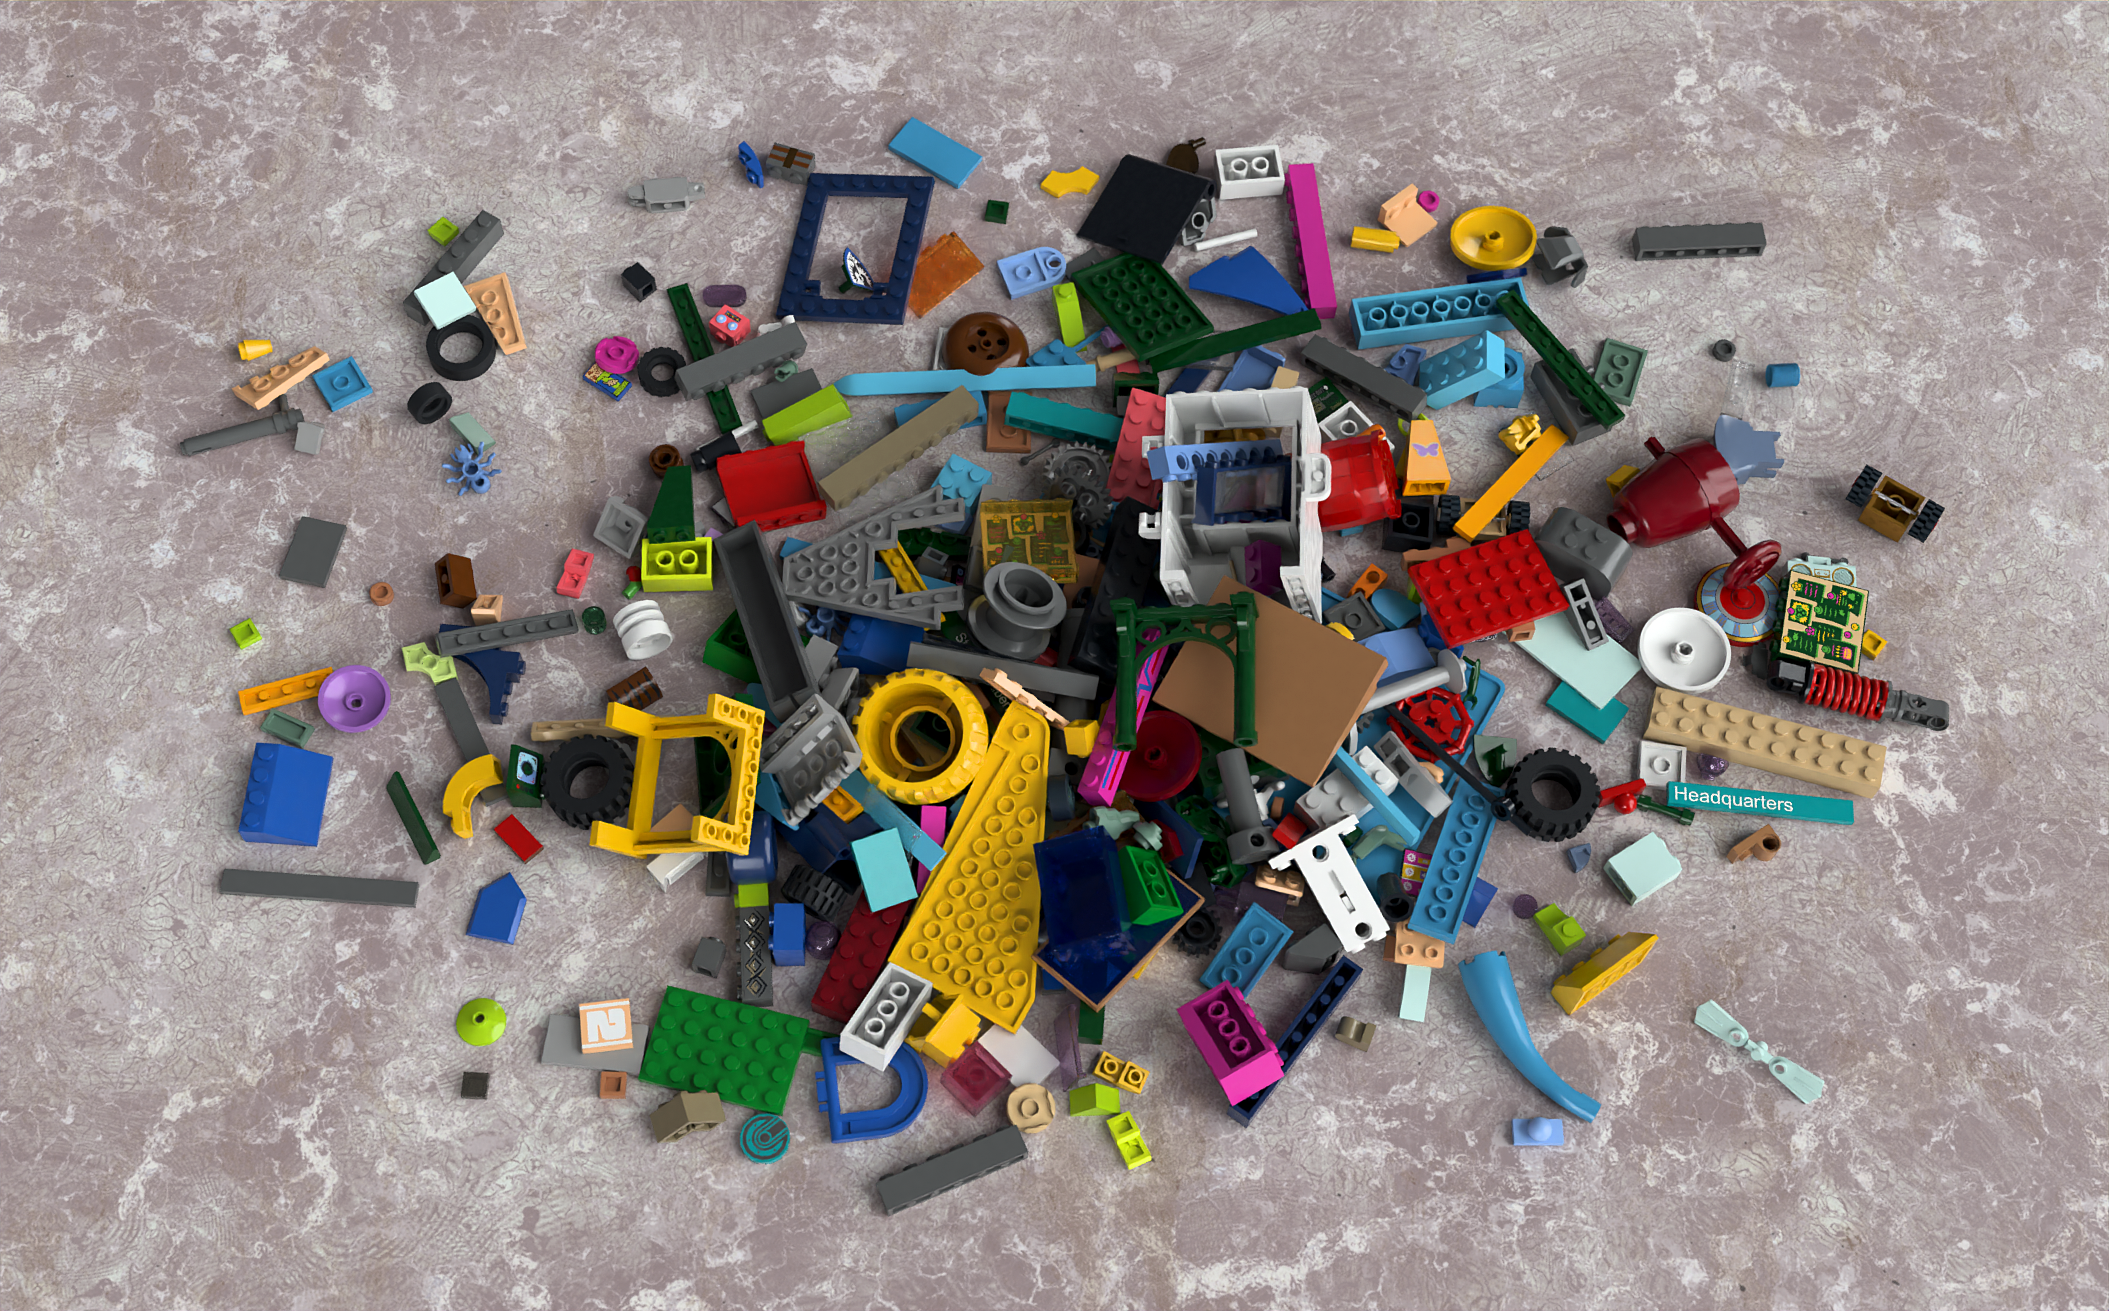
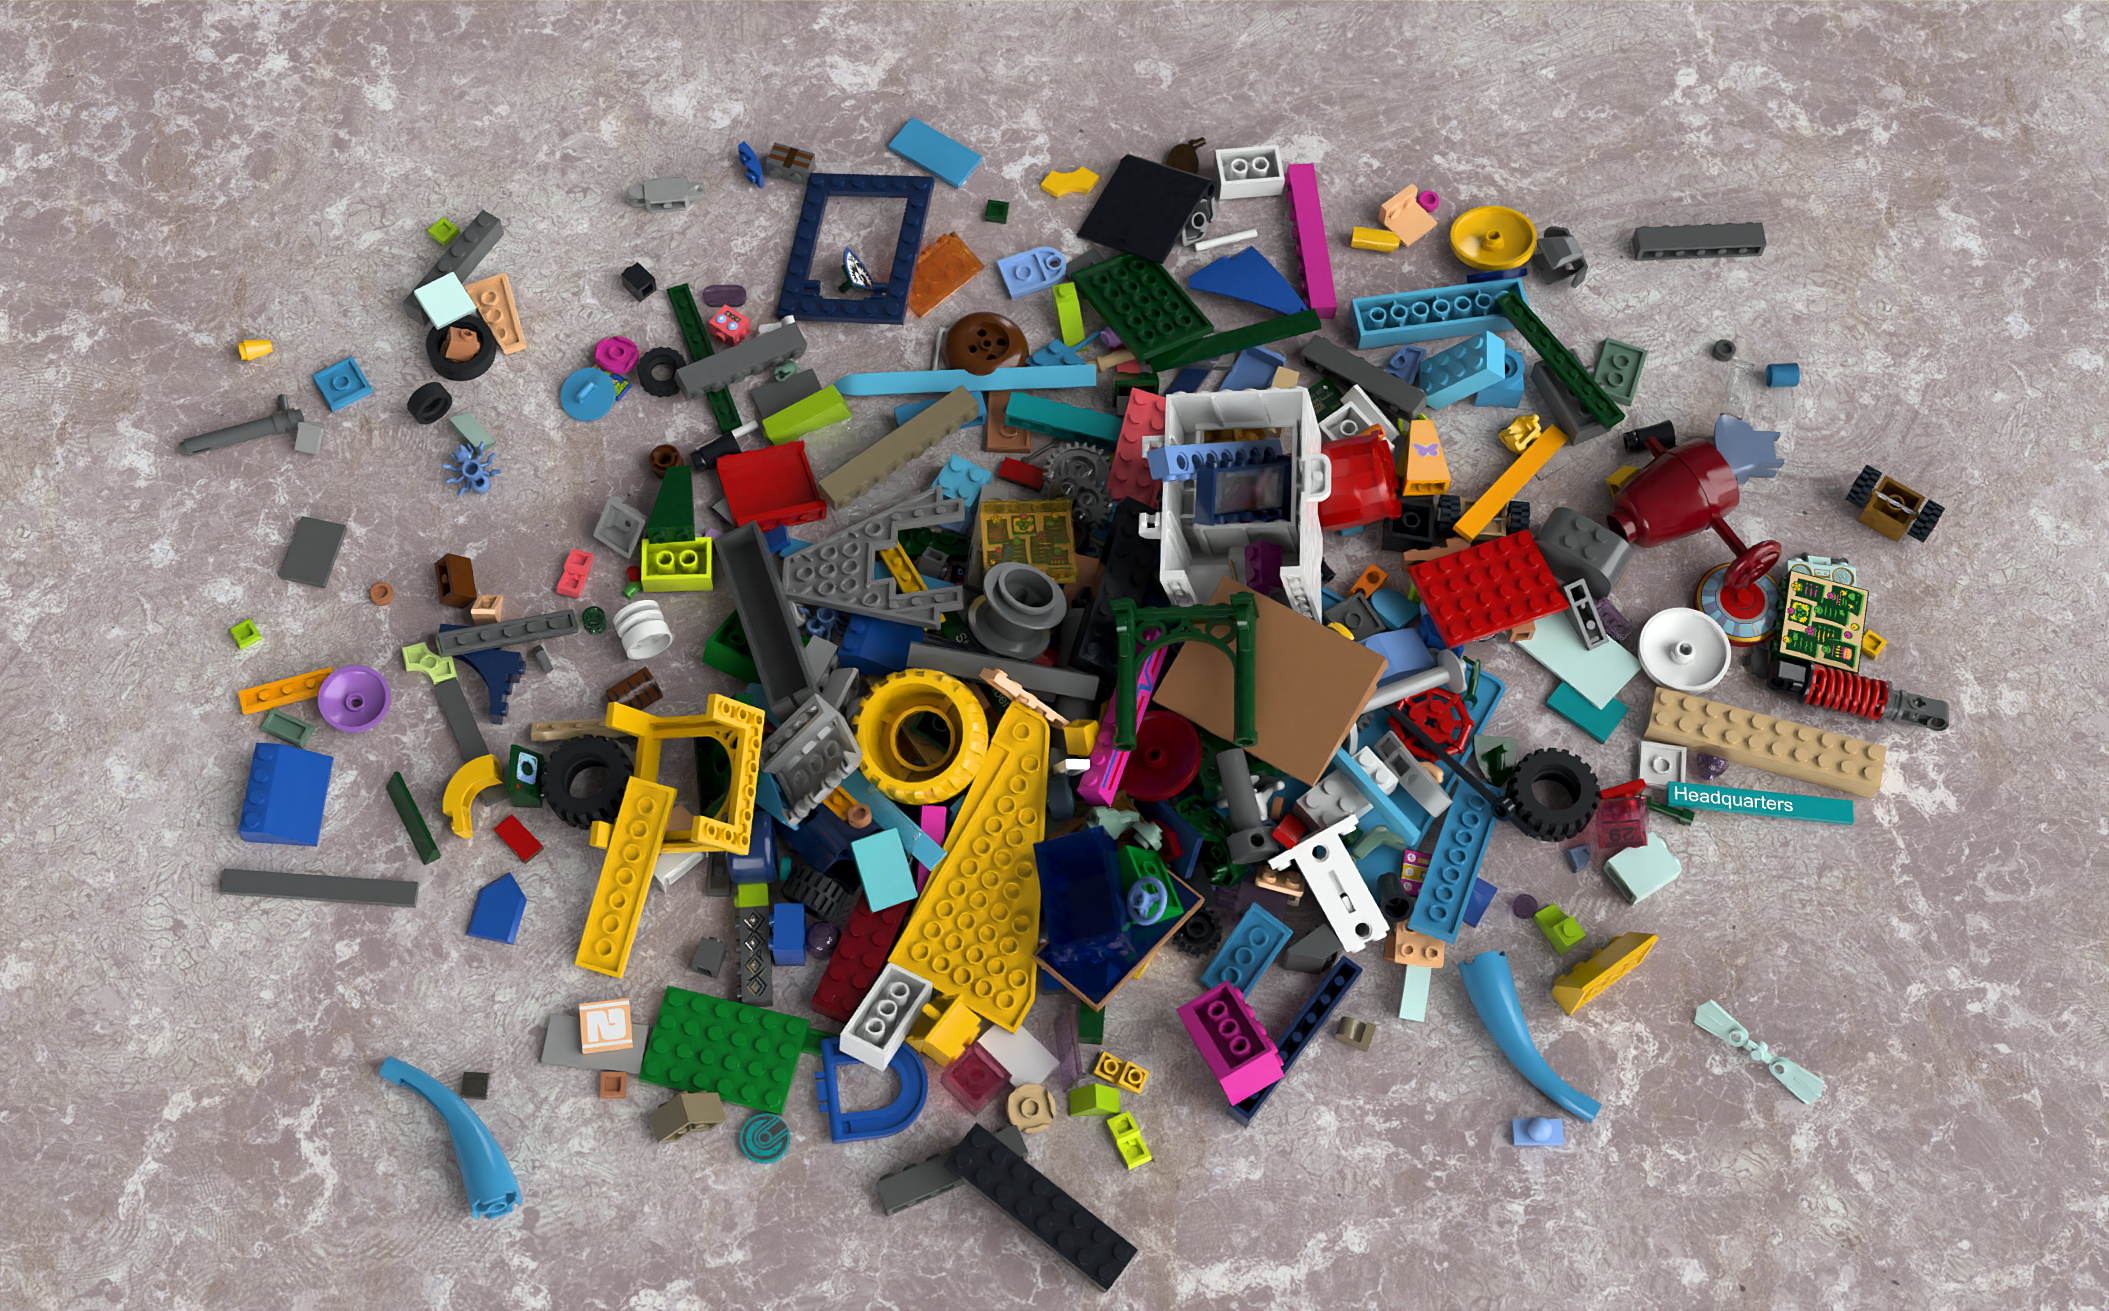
(264, 390): light nougat wing -> none
(461, 345): none -> nougat brick
(482, 1164): none -> dark azure brick
(489, 1029): lime dish -> none
(541, 655): none -> dark grey tile
(588, 394): none -> dark azure shield
(626, 877): none -> yellow plate
(778, 538): none -> blue tile
(785, 868): none -> teal tile
(859, 816): none -> nougat tile
(1021, 474): none -> red tile
(1040, 1208): none -> black brick
(1071, 767): none -> white tile
(1142, 900): none -> medium blue piece
(1370, 410): none -> white tile
(1622, 822): none -> clear pink brick
(1662, 431): none -> black plant
(1754, 846): medium nougat plate -> none

